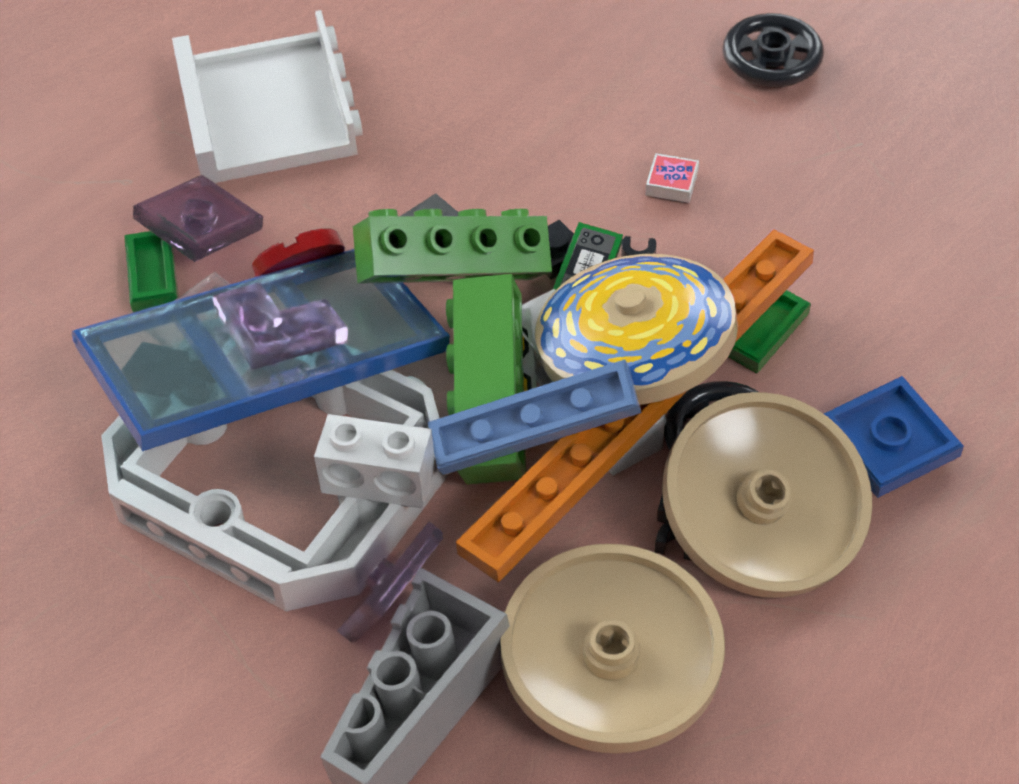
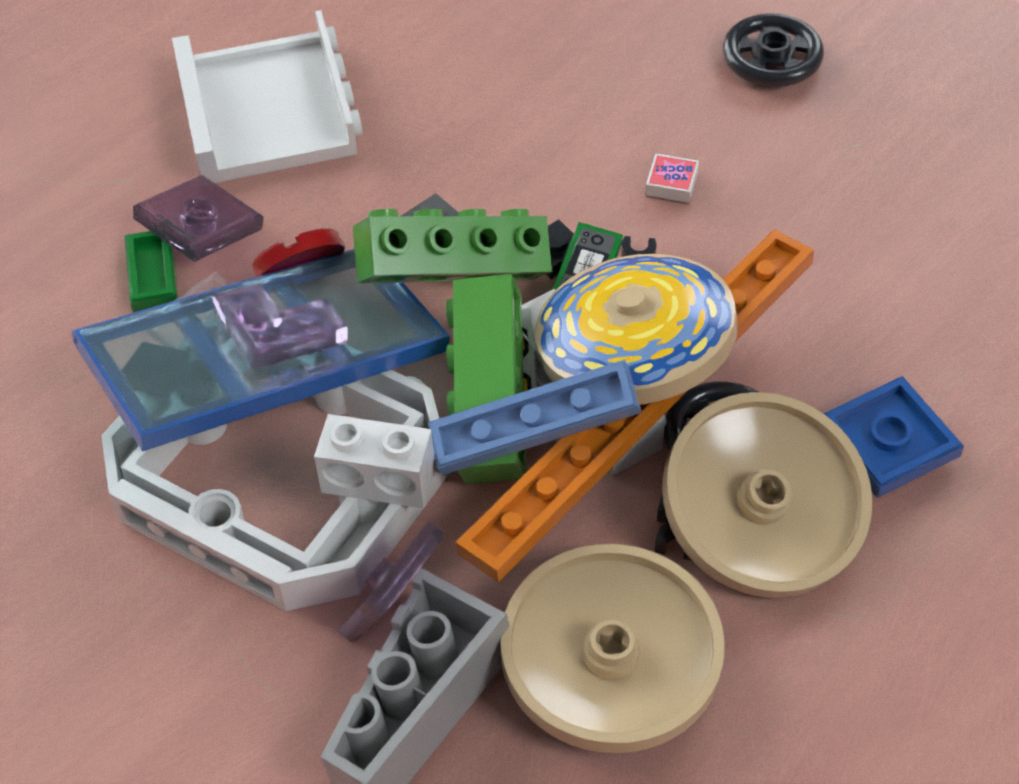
(770, 331): green tile -> none

